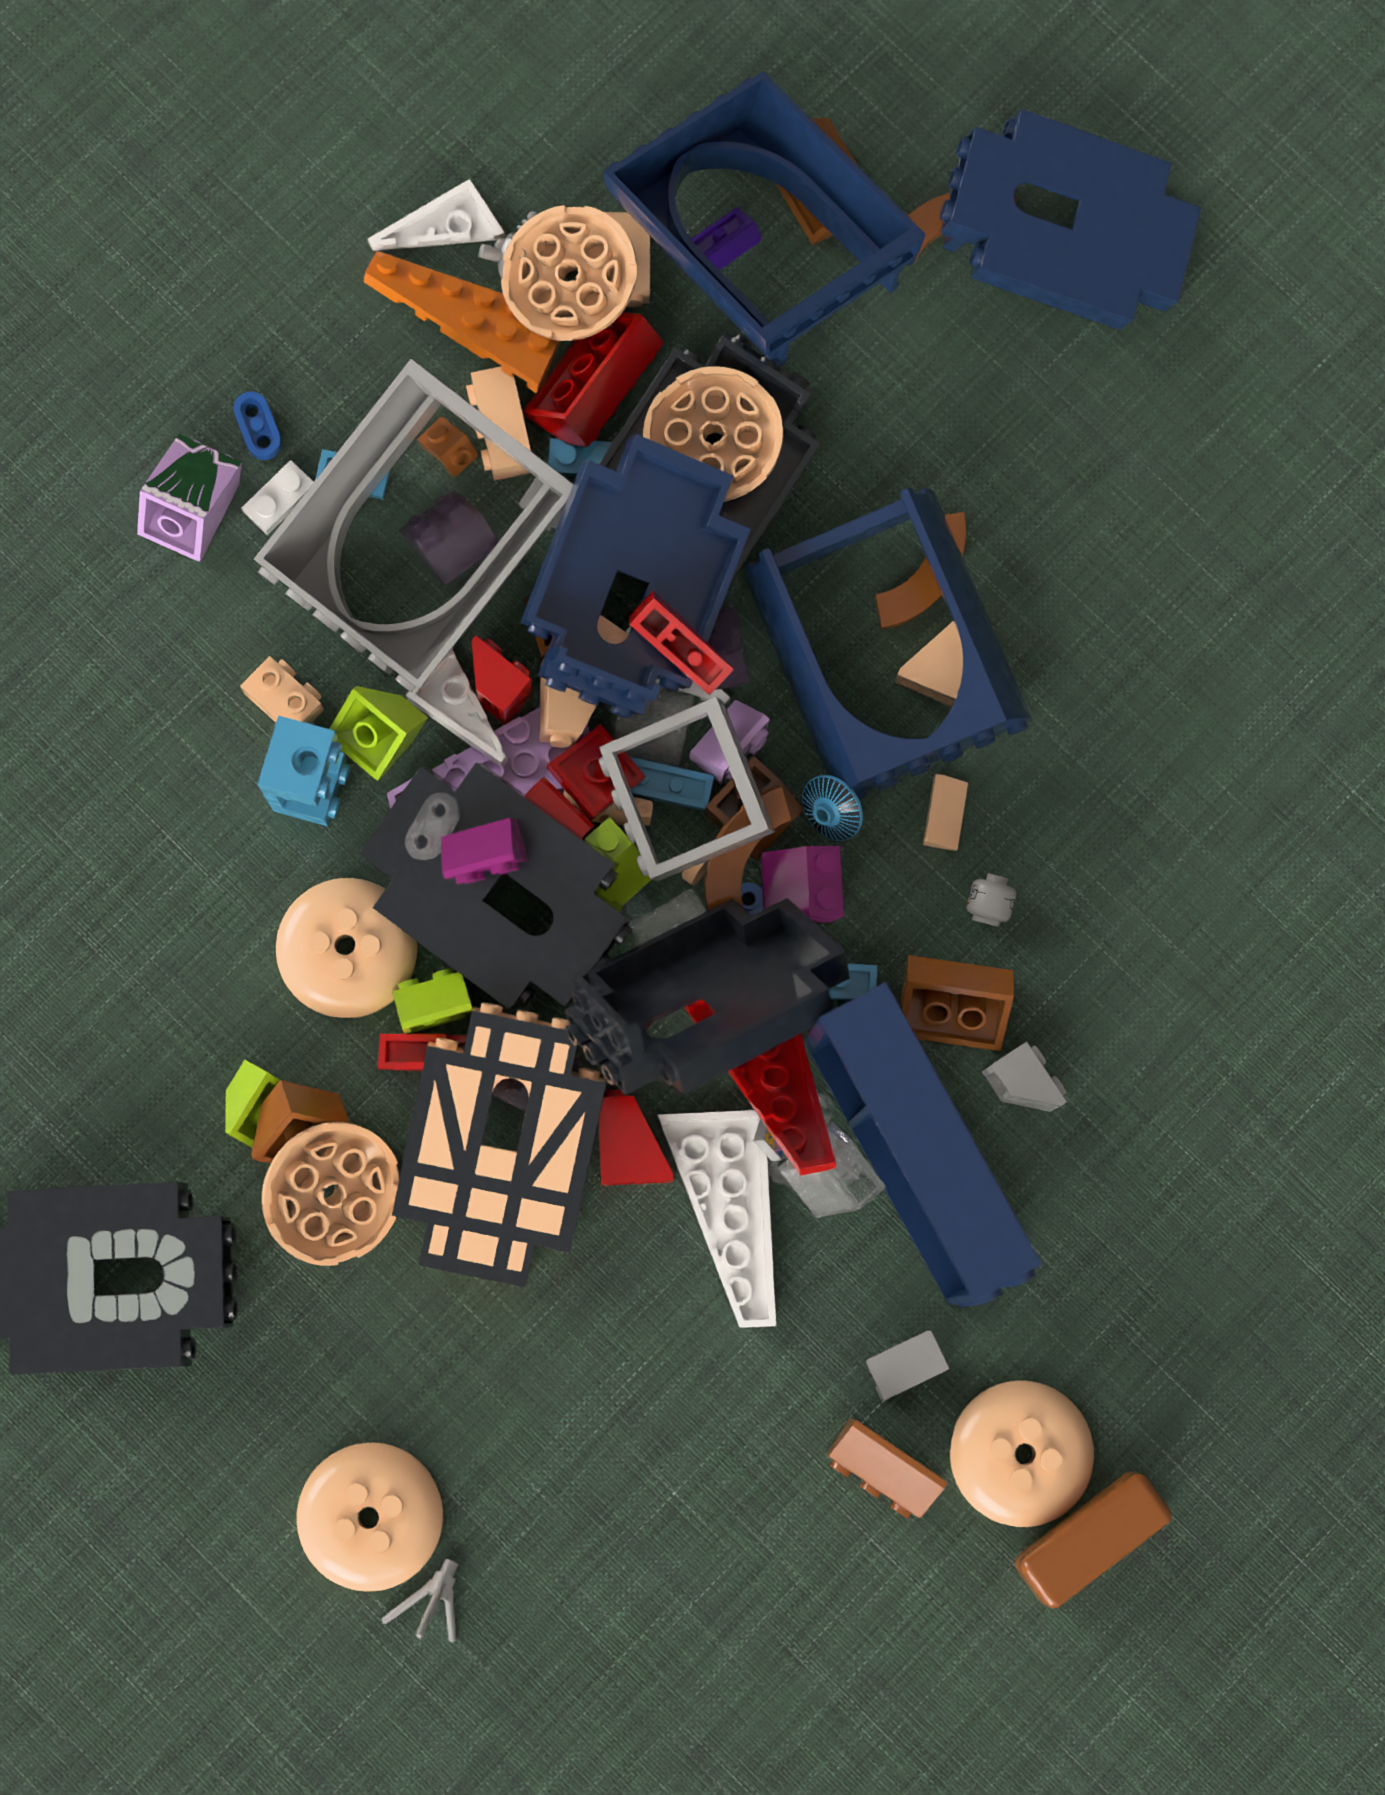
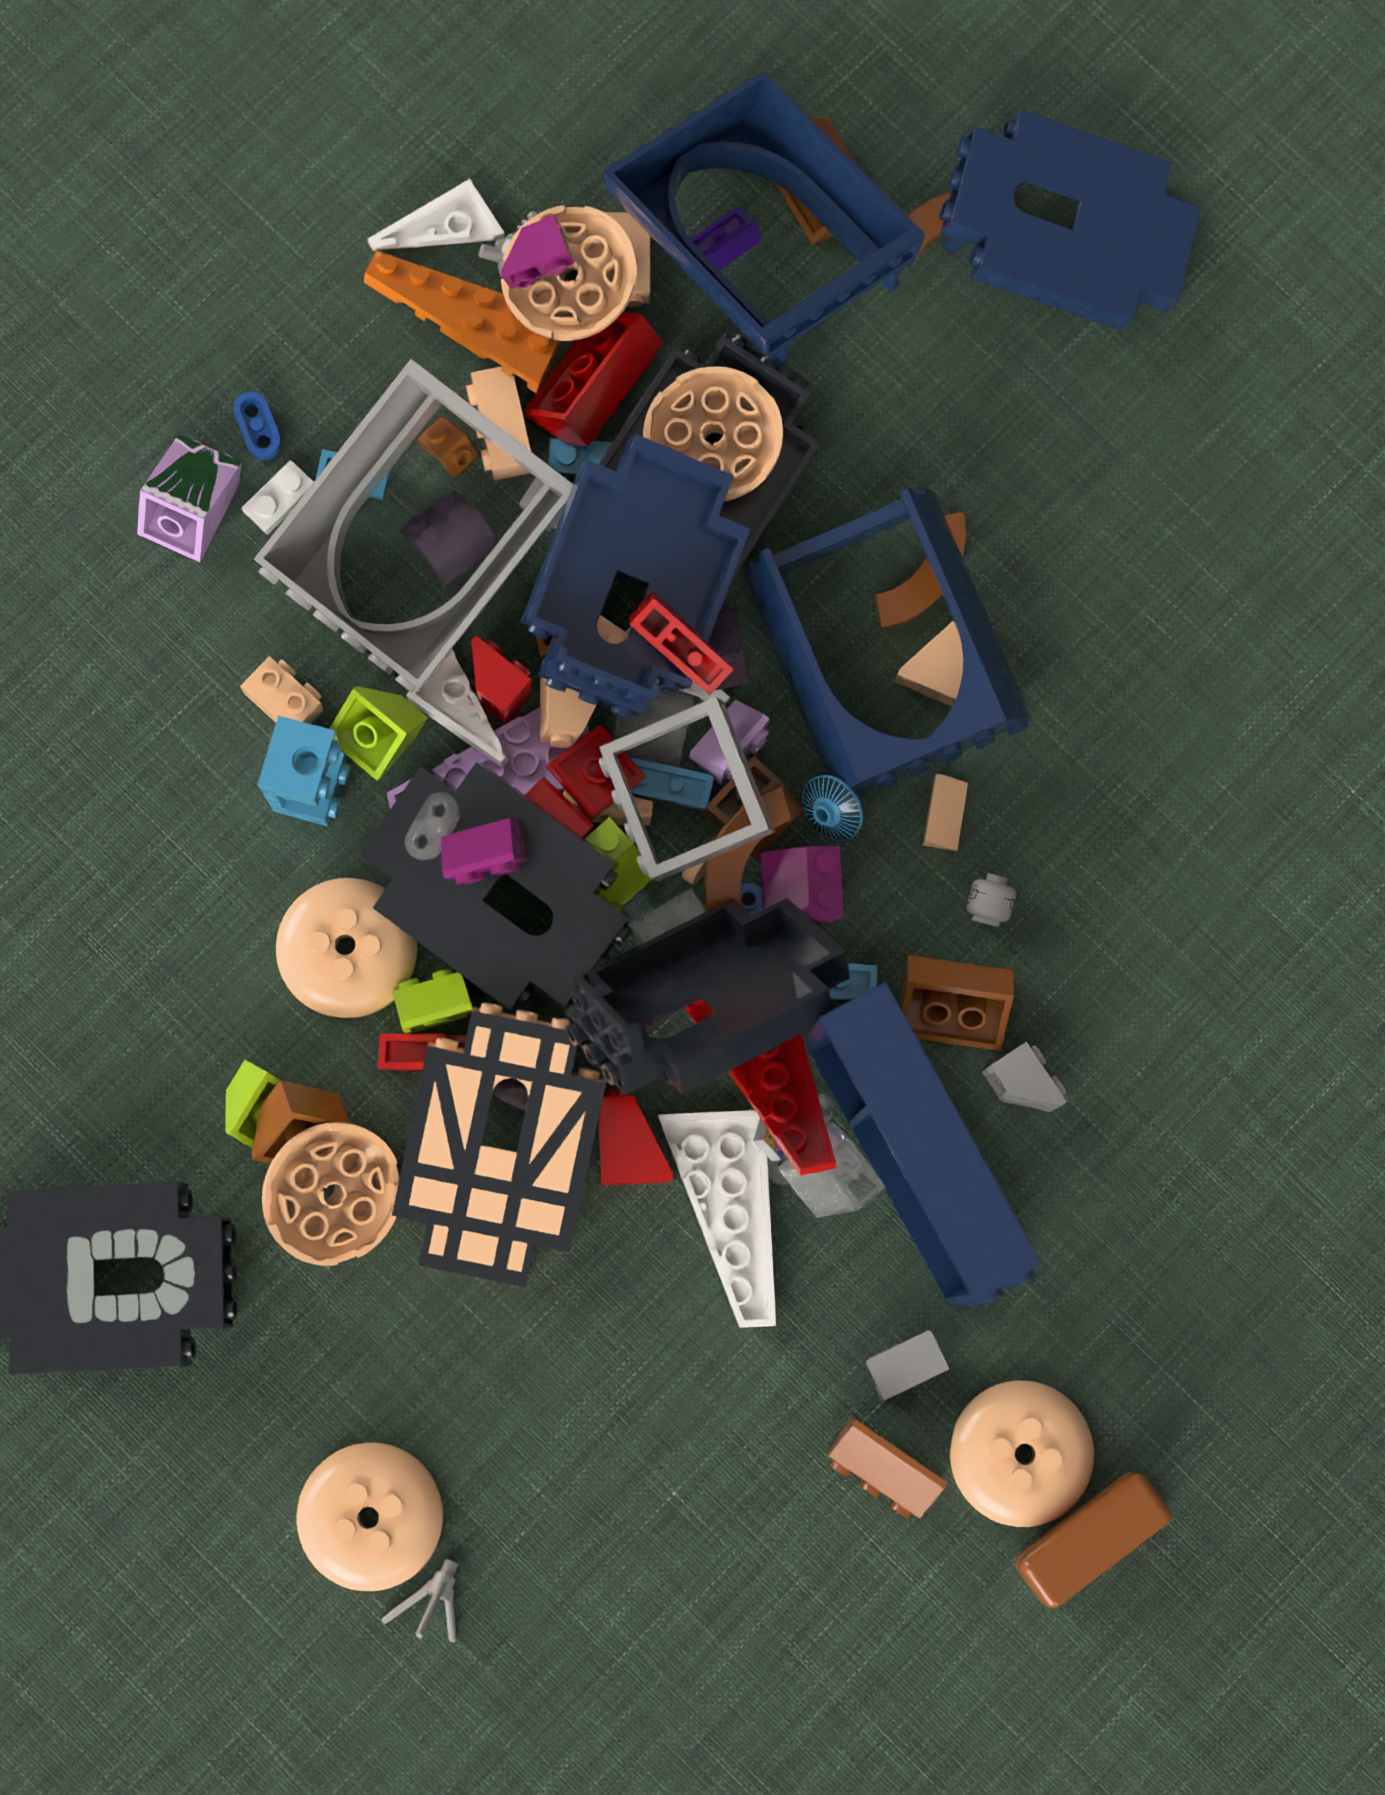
(537, 252): none -> magenta slope

